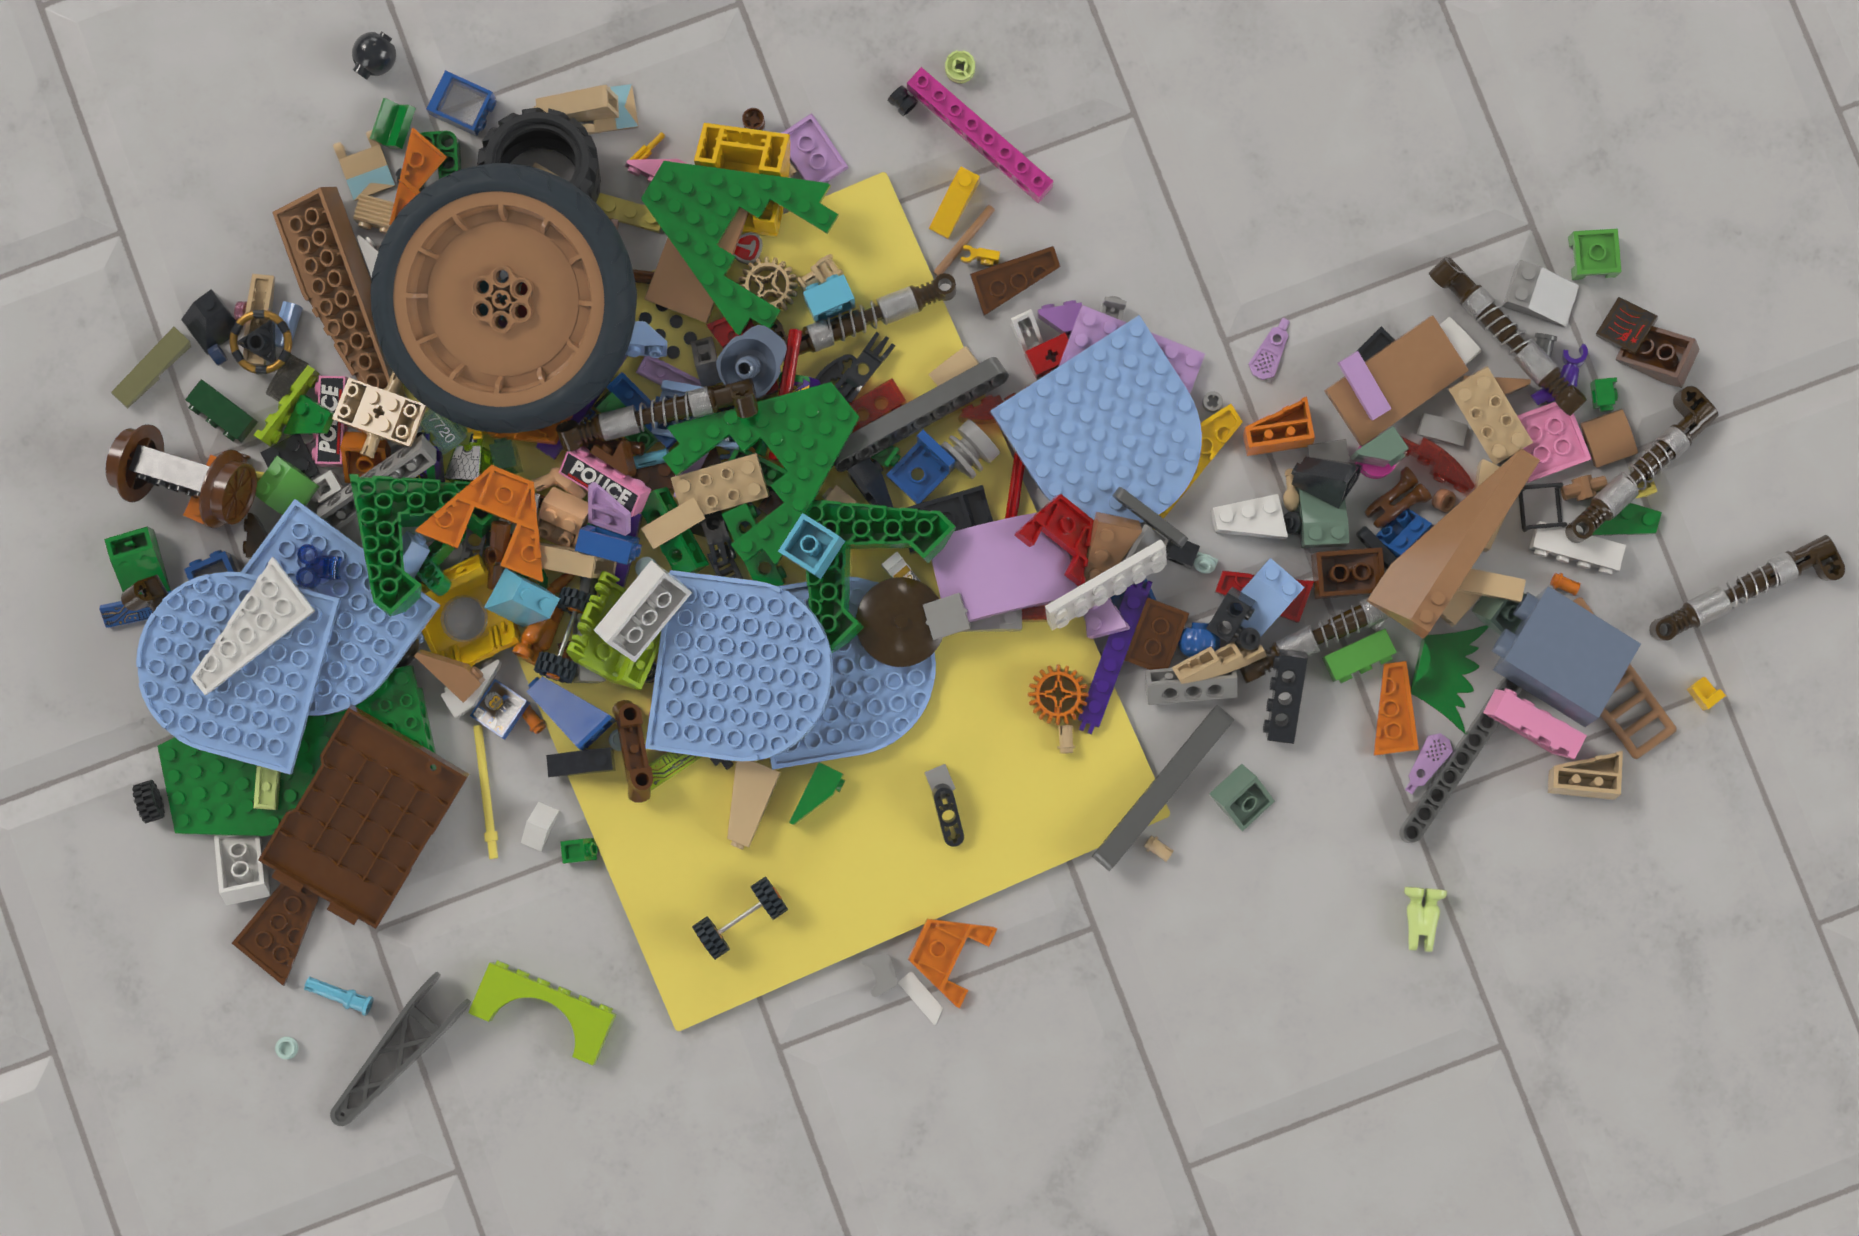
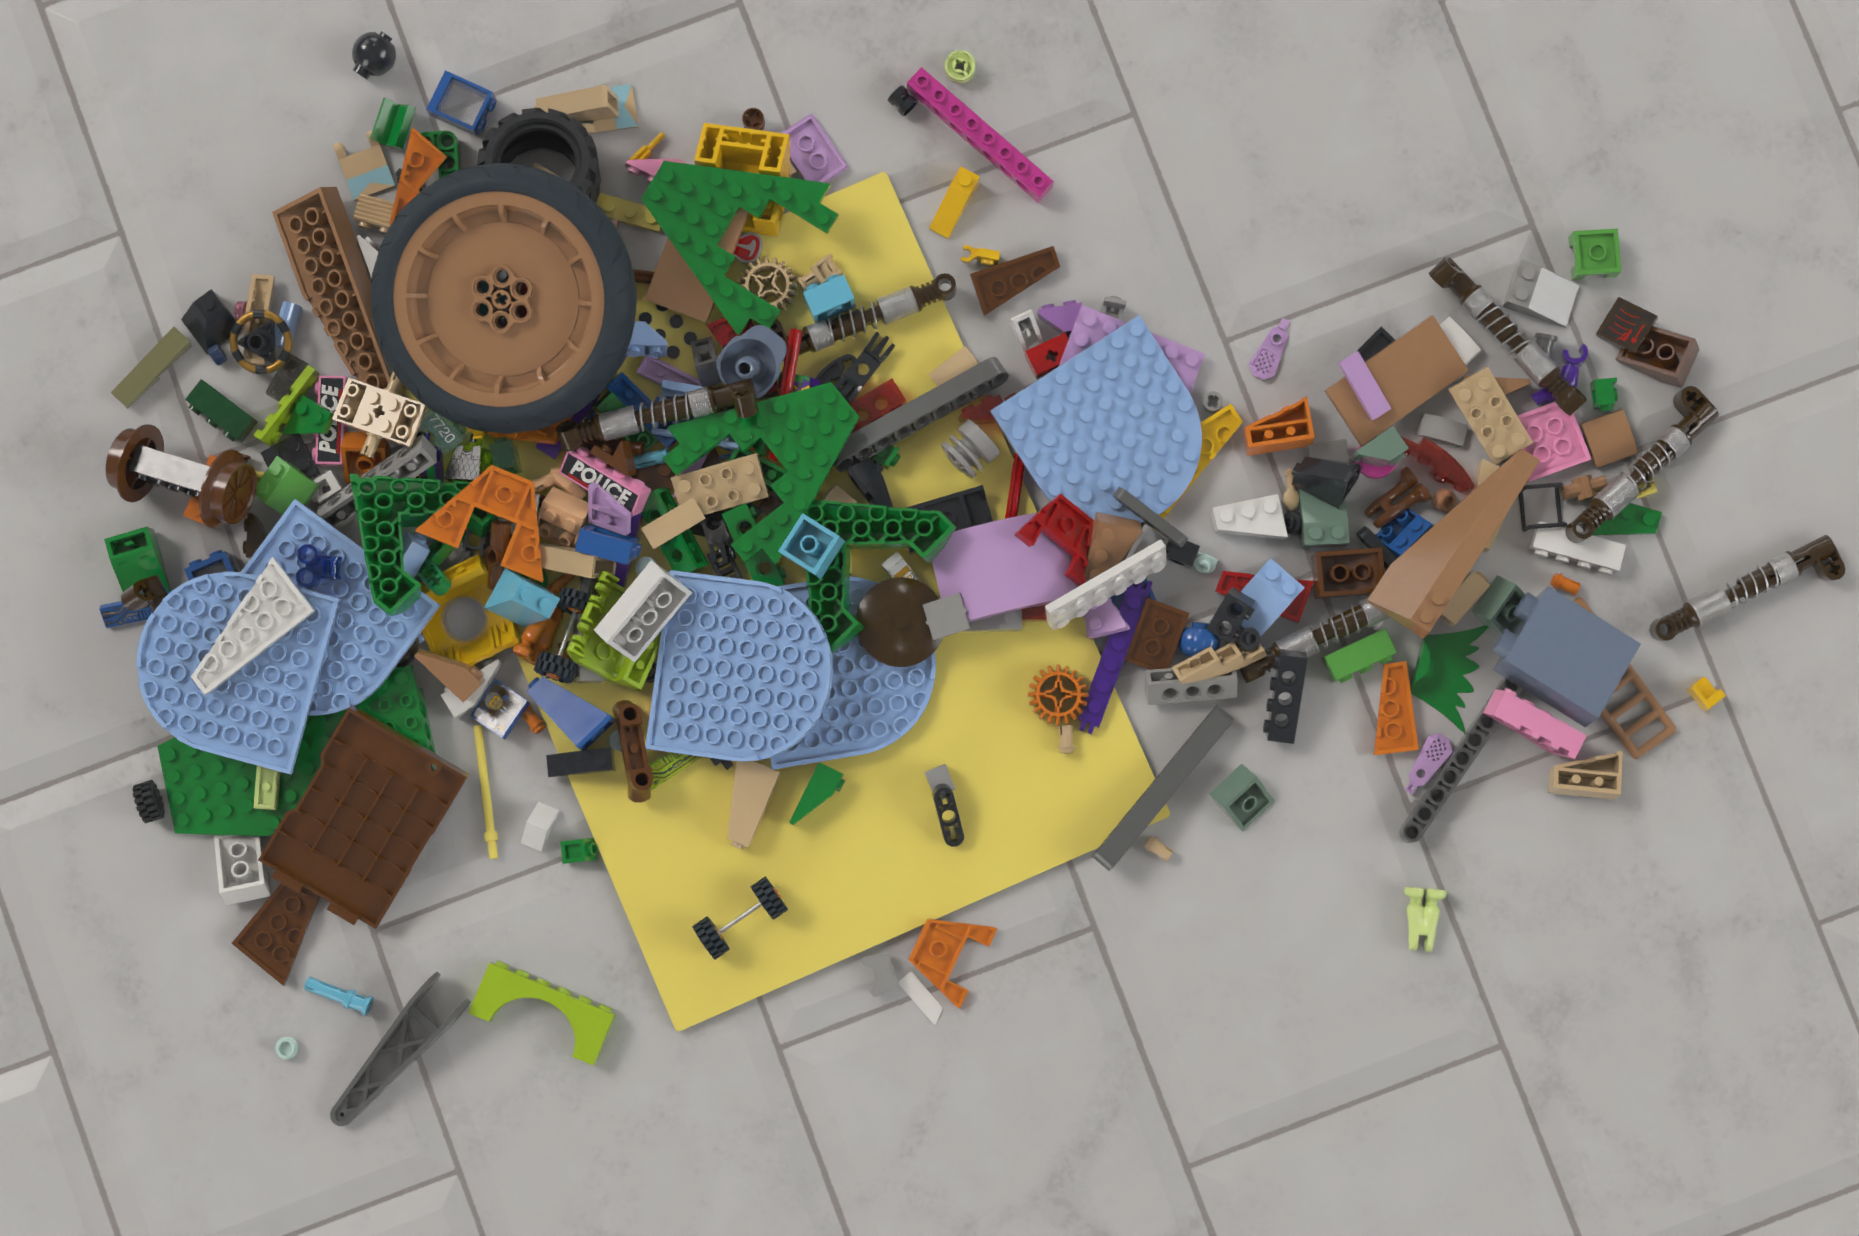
(930, 459): blue bracket -> none
(969, 234): medium nougat bar -> none
(1493, 585): tan slope -> none

